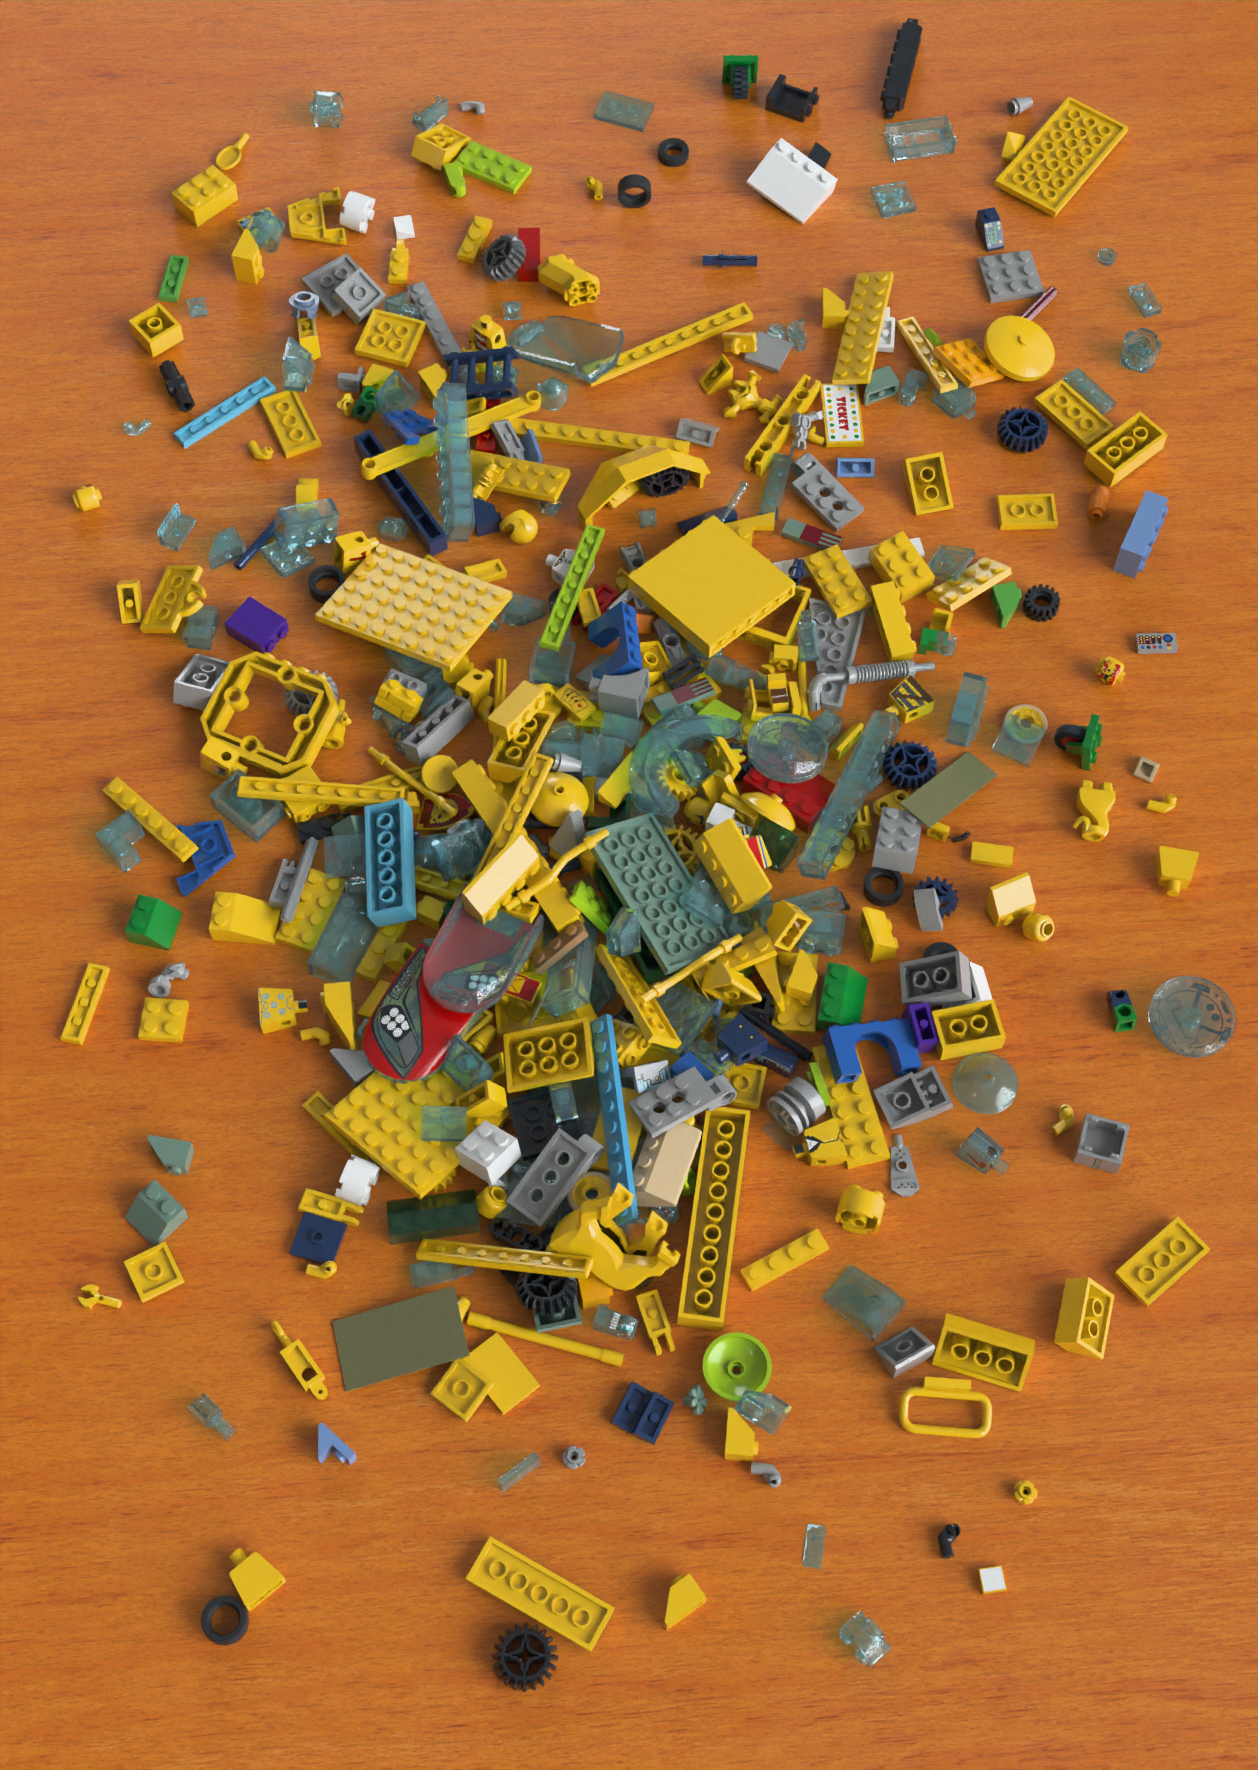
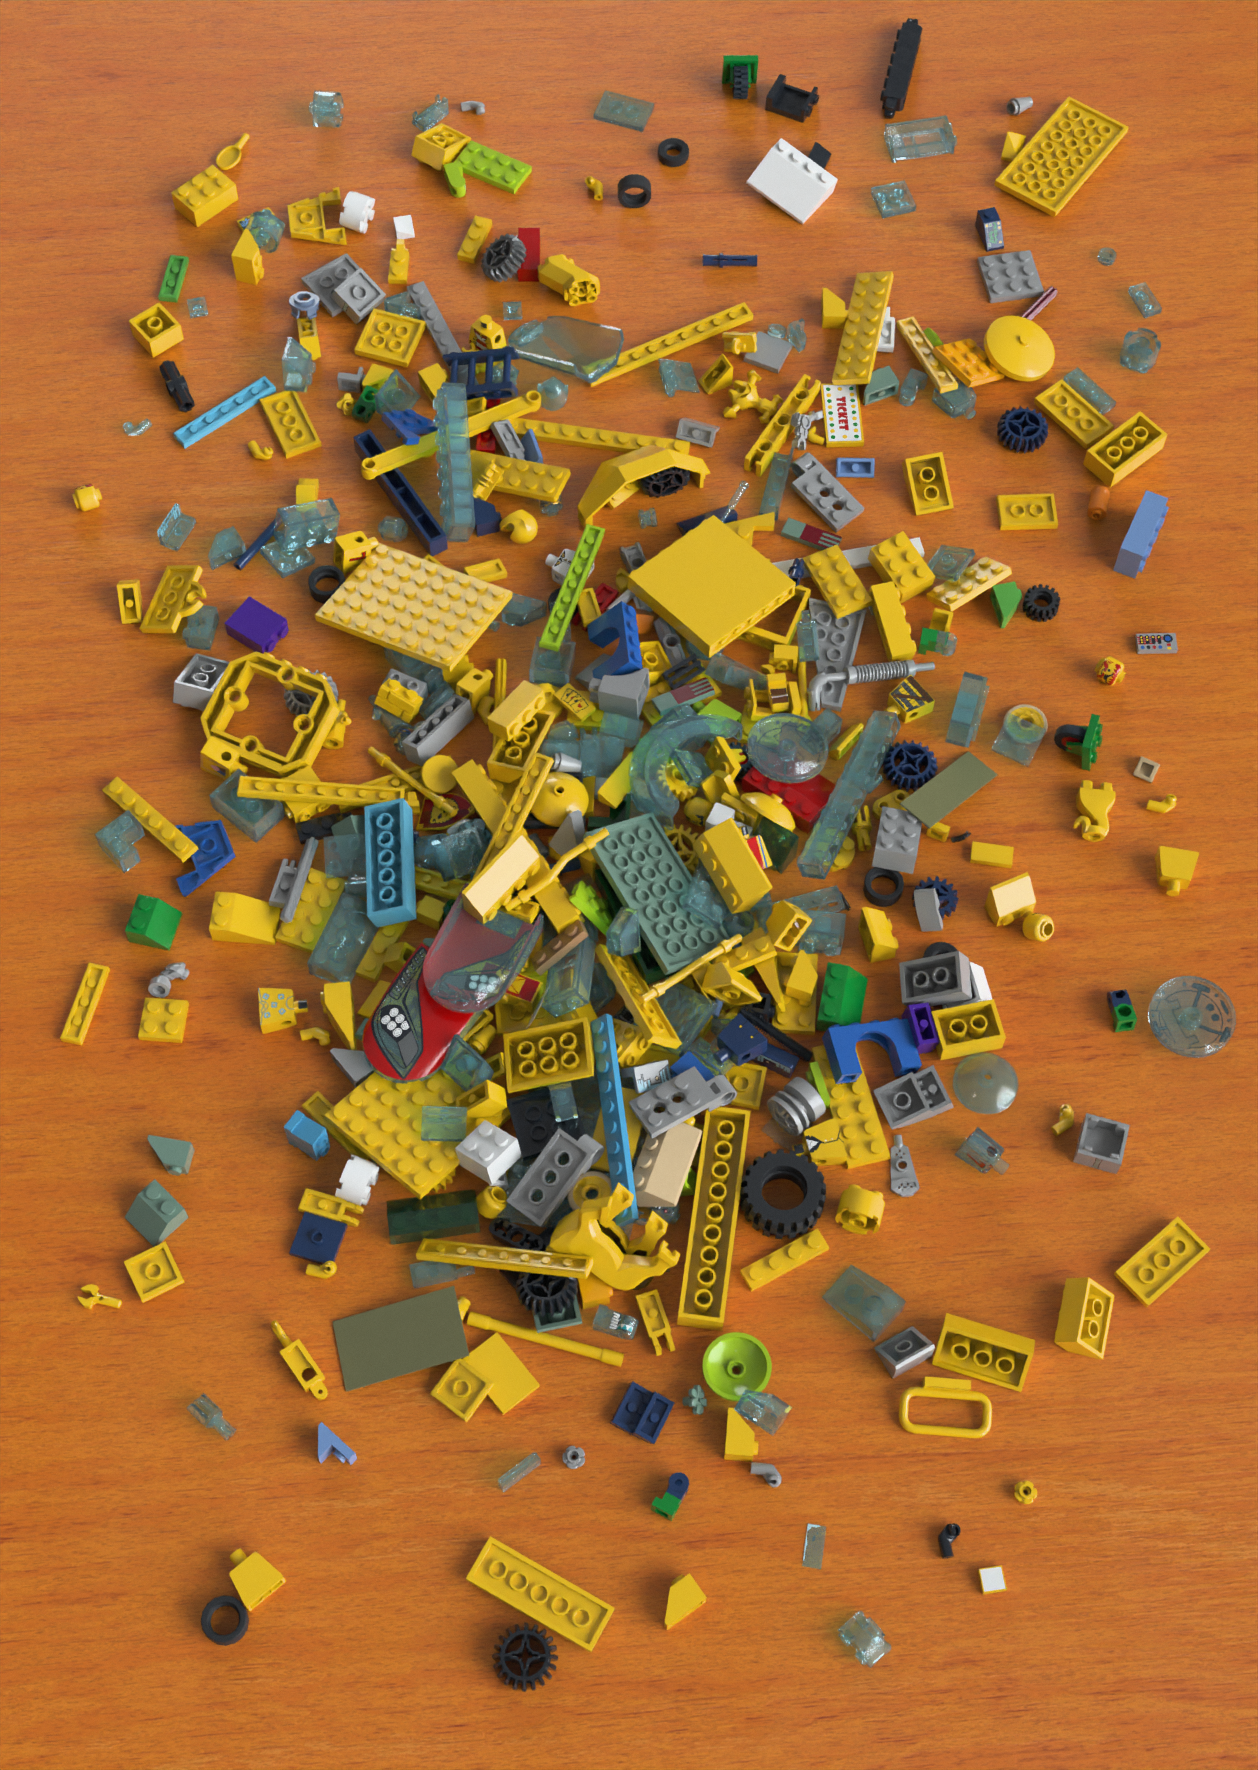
(307, 1135): none -> dark azure hips
(673, 1497): none -> leg
(677, 376): none -> clear light blue hinge
(788, 1167): none -> black tyre

